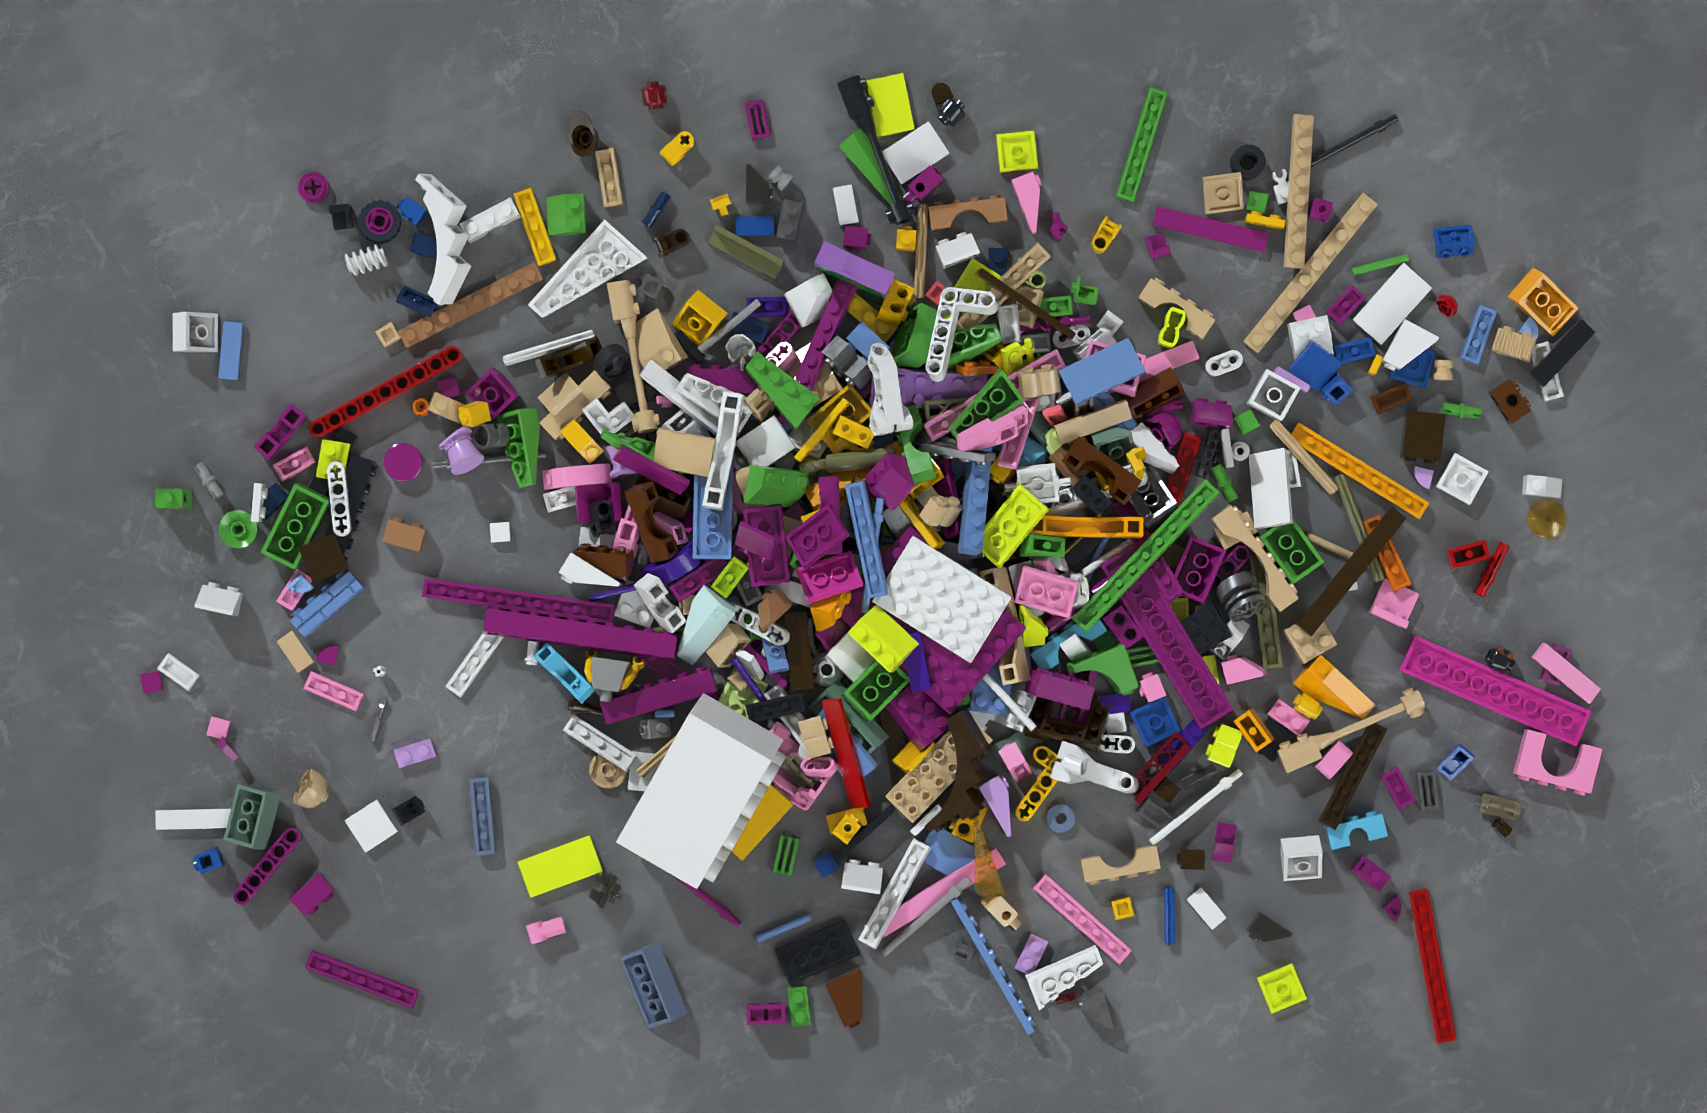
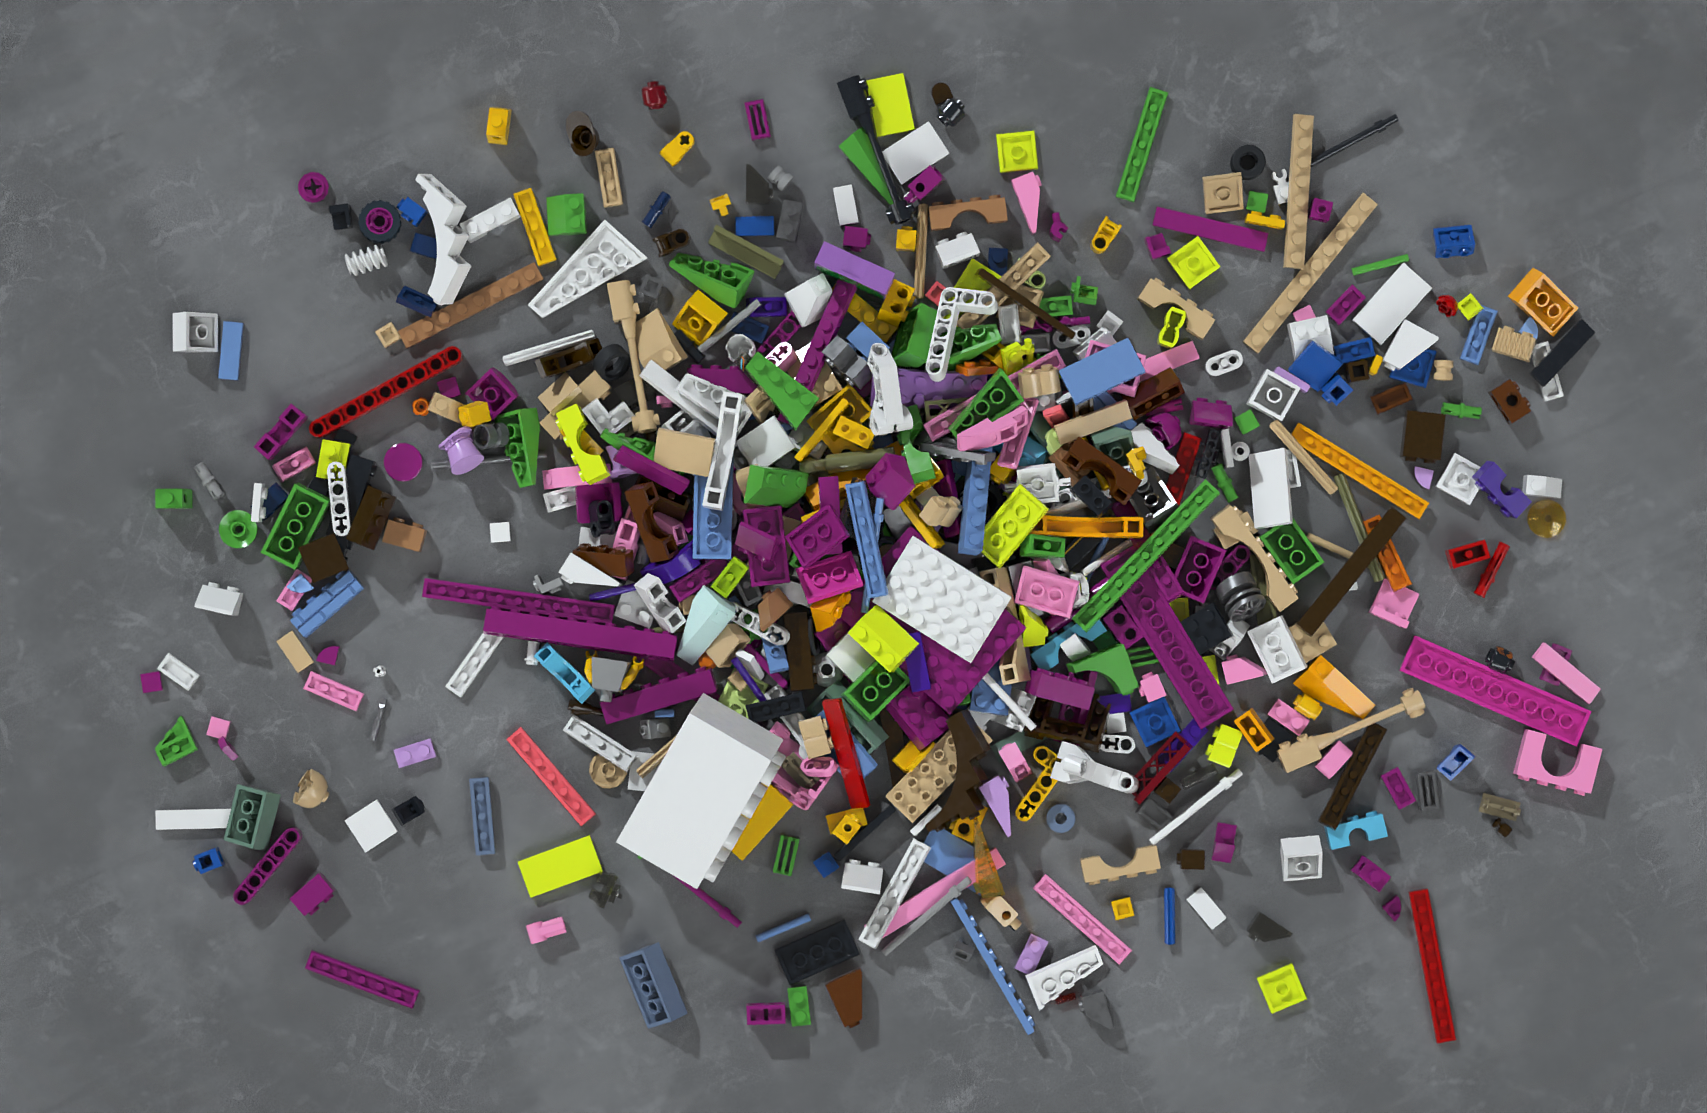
(176, 744): none -> bright green wing
(371, 517): none -> dark brown slope
(498, 125): none -> yellow torso
(551, 776): none -> coral tile
(552, 586): none -> light grey bracket
(573, 423): none -> neon yellow arch
(705, 660): none -> orange plate
(720, 281): none -> bright green wedge
(1193, 262): none -> neon yellow plate
(1277, 649): none -> white plate
(1357, 371): none -> dark brown brick
(1469, 306): none -> neon yellow tile
(1489, 479): none -> dark purple arch

